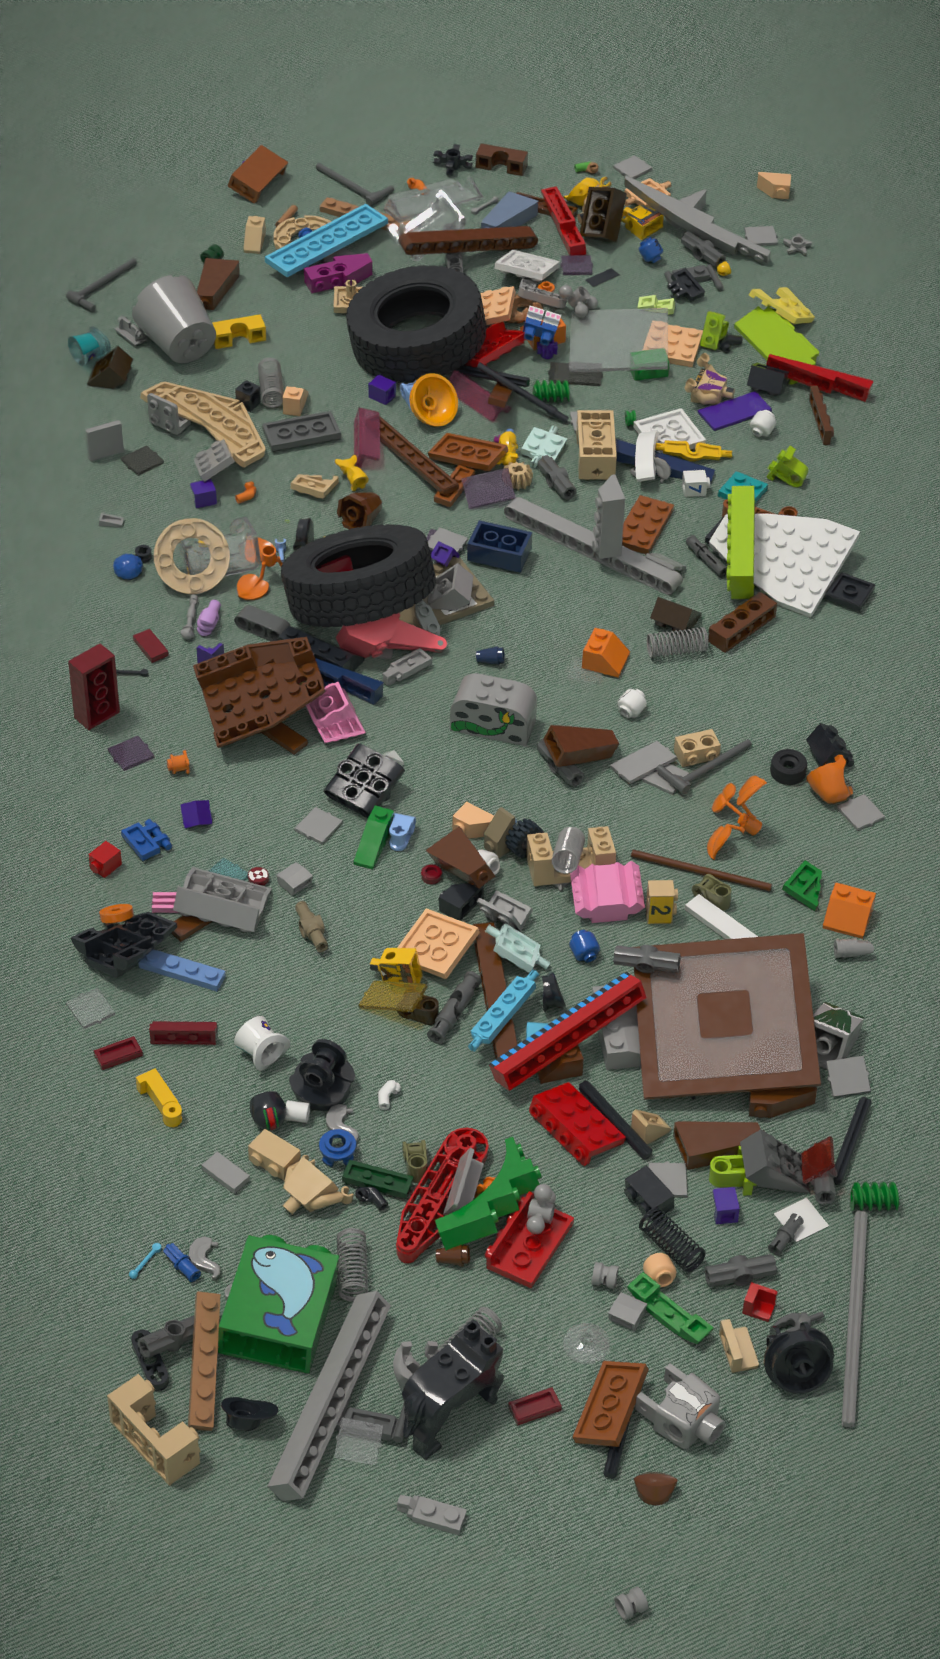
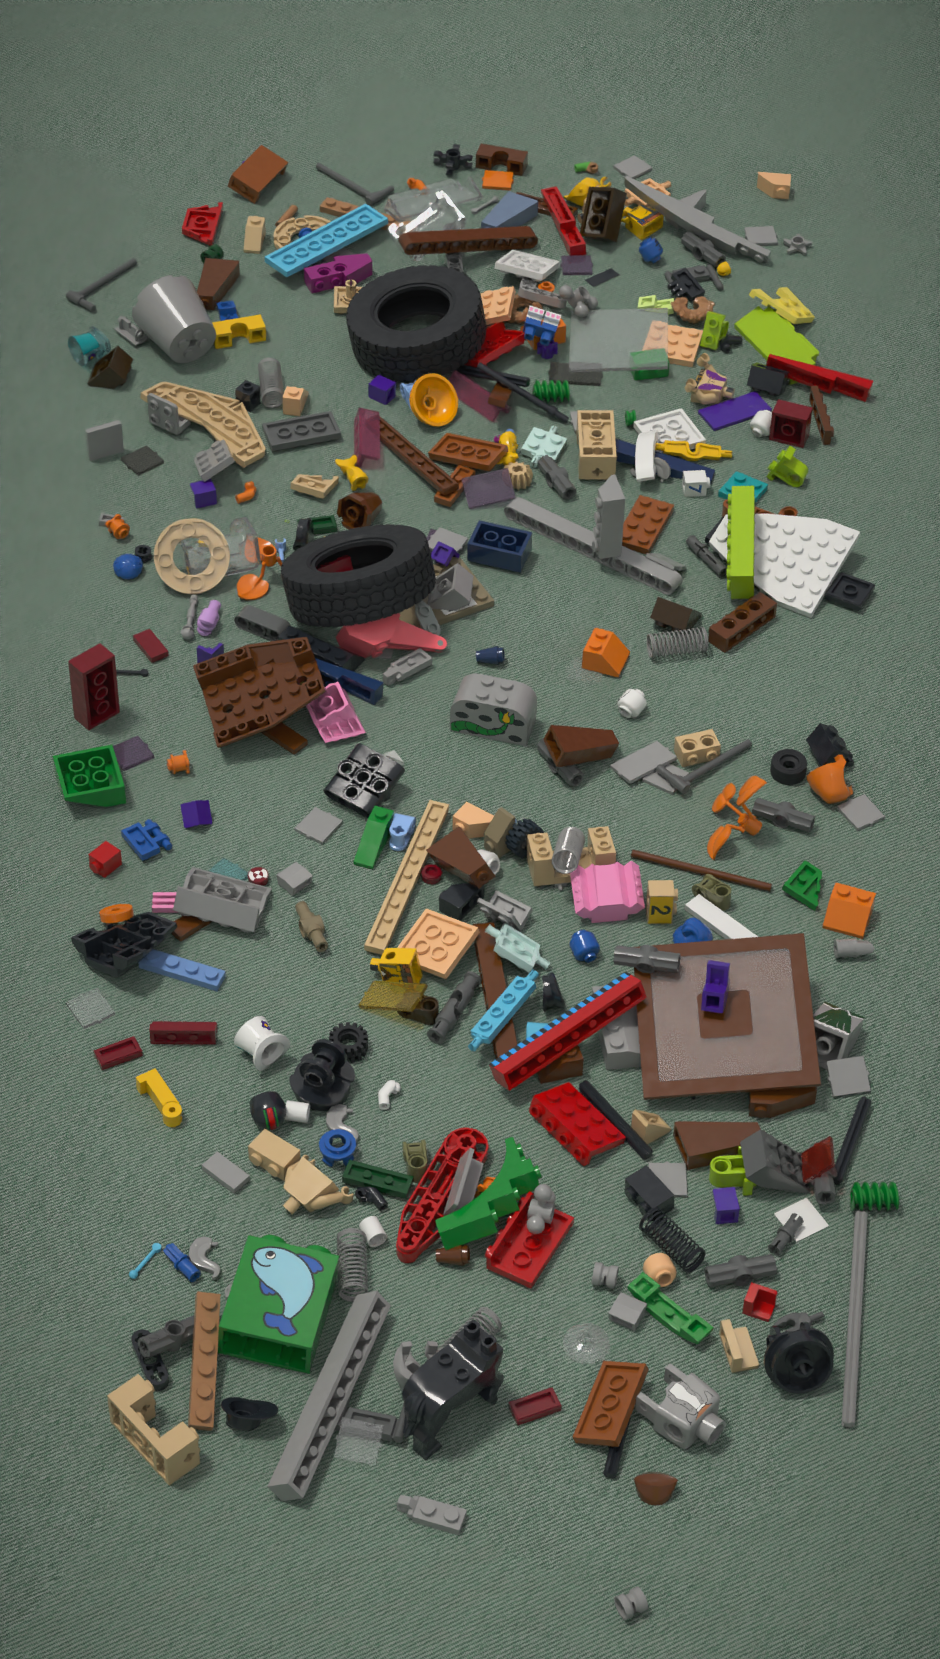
(90, 777): none -> green slope
(118, 527): none -> orange brick
(202, 223): none -> red wing
(226, 310): none -> blue slope
(324, 524): none -> dark green tile
(351, 1032): none -> black tyre
(374, 1231): none -> white beam
(406, 877): none -> tan plate
(497, 180): none -> orange piece
(692, 931): none -> blue hair
(701, 307): none -> medium nougat piece
(716, 987): none -> dark purple brick
(783, 814): none -> dark grey piece
(790, 423): none -> dark red brick

